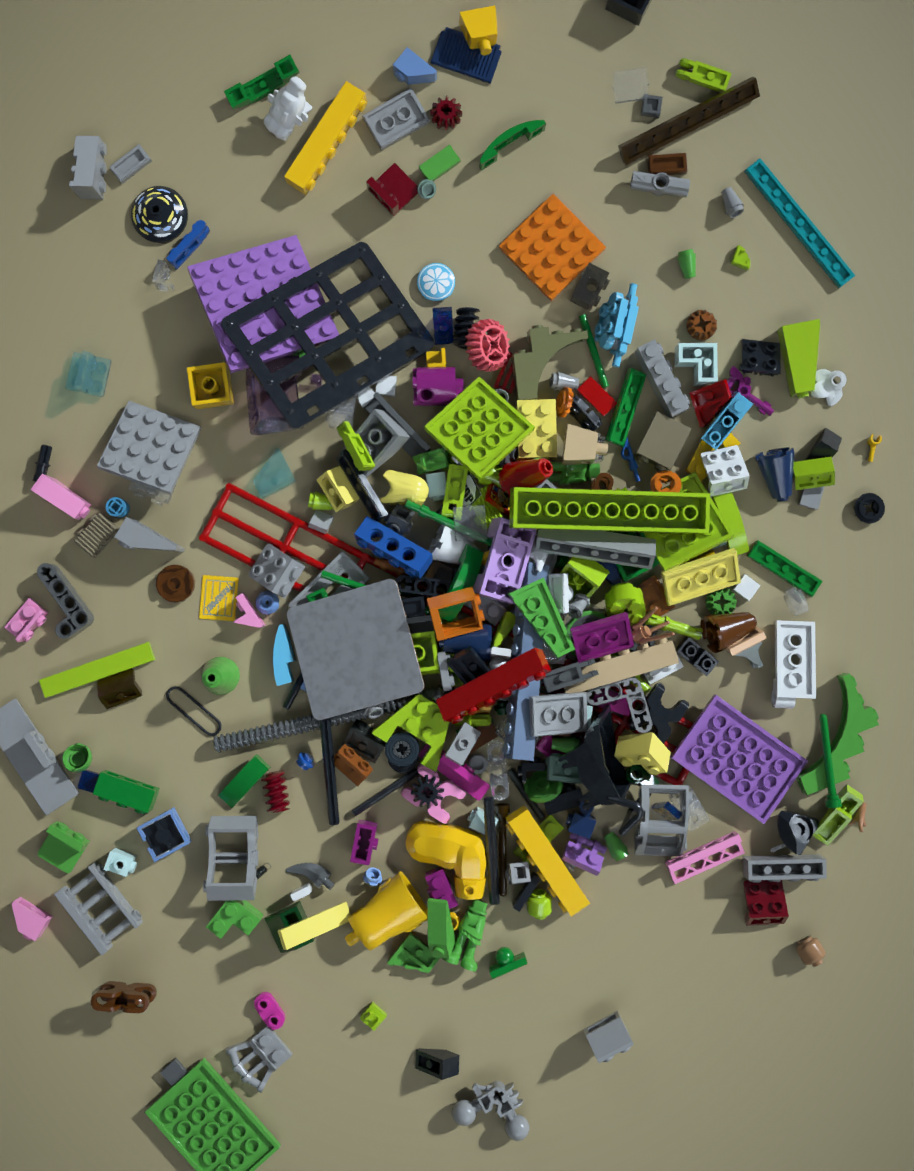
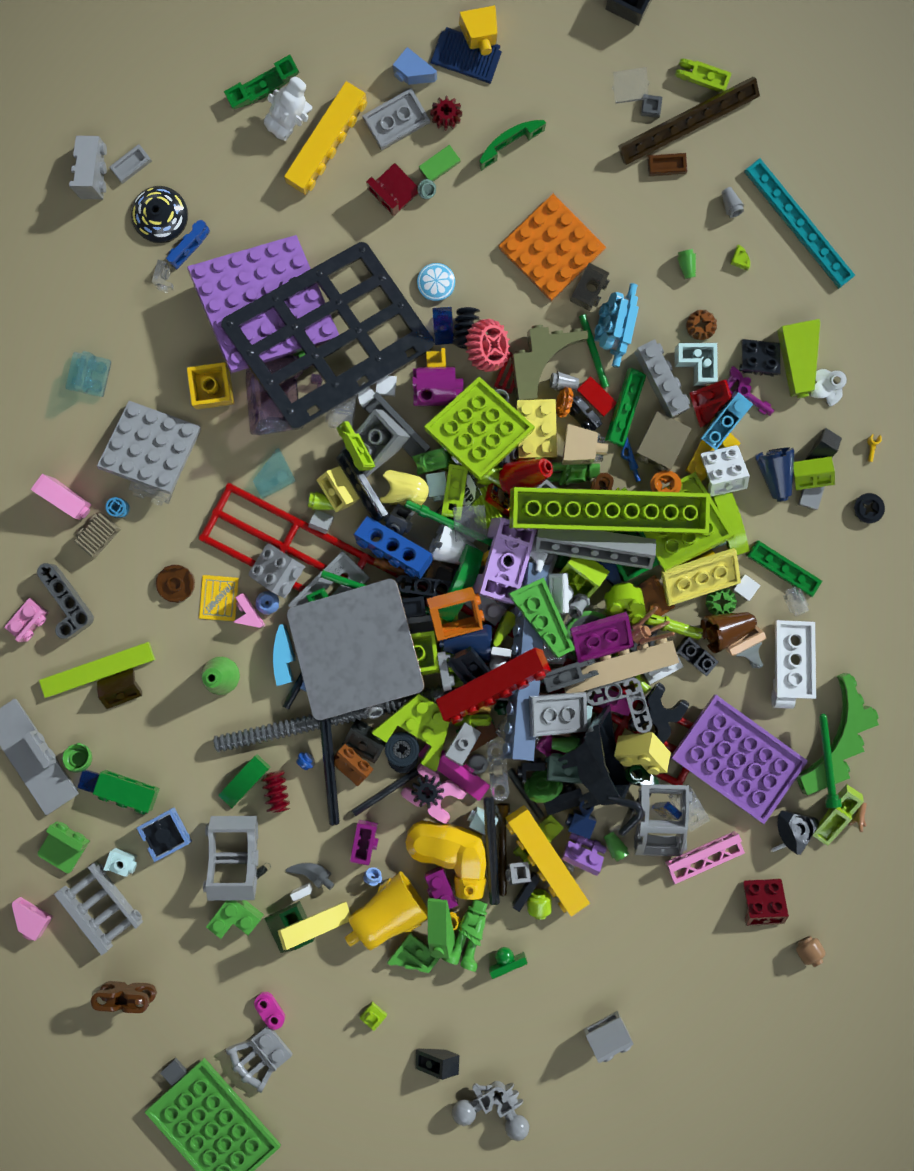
(43, 461): black axle -> none
(137, 535): light grey slope -> none
(186, 715): black piece -> none
(672, 185): light grey piece -> none
(784, 867): light grey brick -> none

